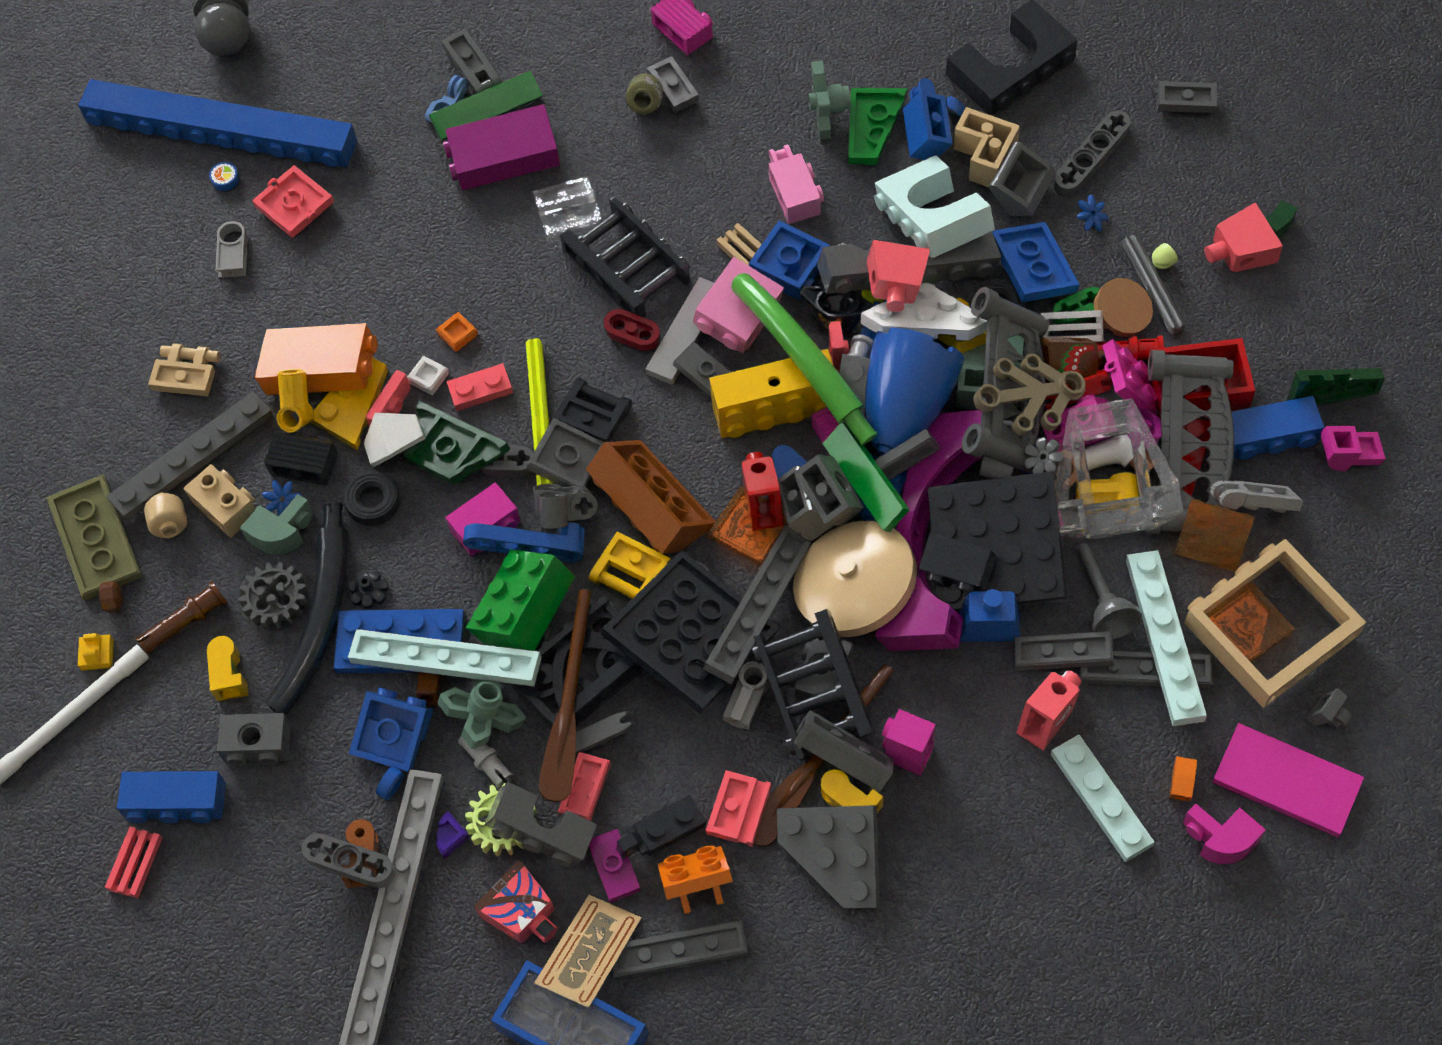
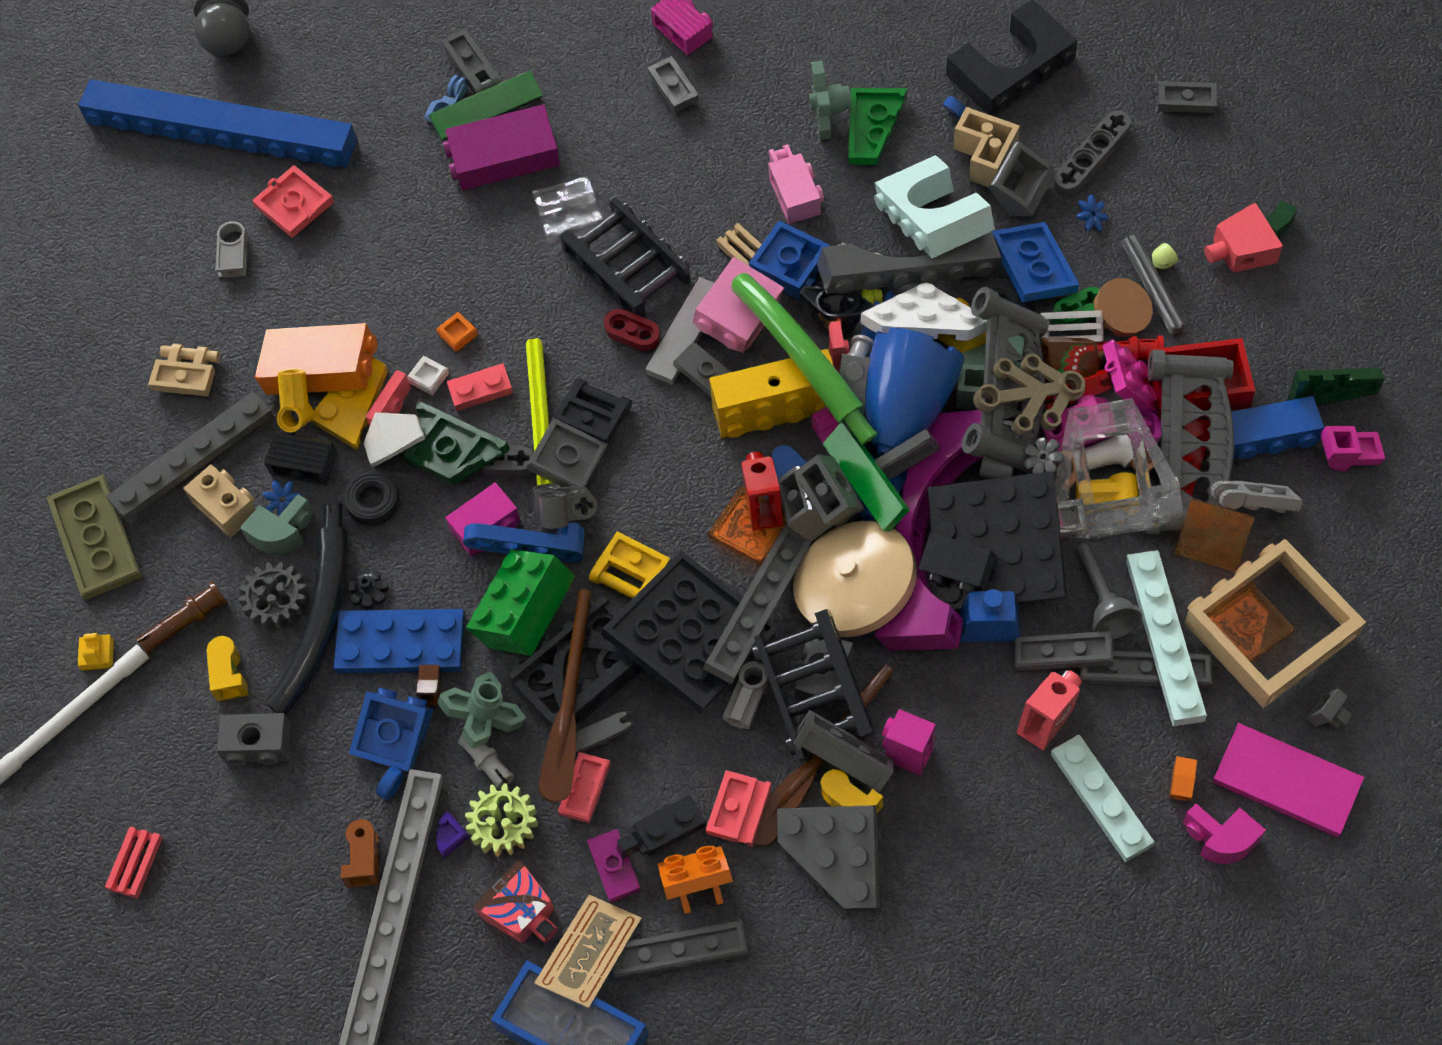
(110, 596): reddish brown tile -> none
(165, 514): tan head -> none
(171, 796): blue brick -> none
(224, 176): tile -> none
(354, 873): dark grey beam -> none
(445, 657): light aqua plate -> none
(514, 818): dark grey arch -> none
(644, 94): olive head -> none
(649, 495): dark orange slope -> none
(896, 272): coral torso -> none
(926, 122): blue brick -> none

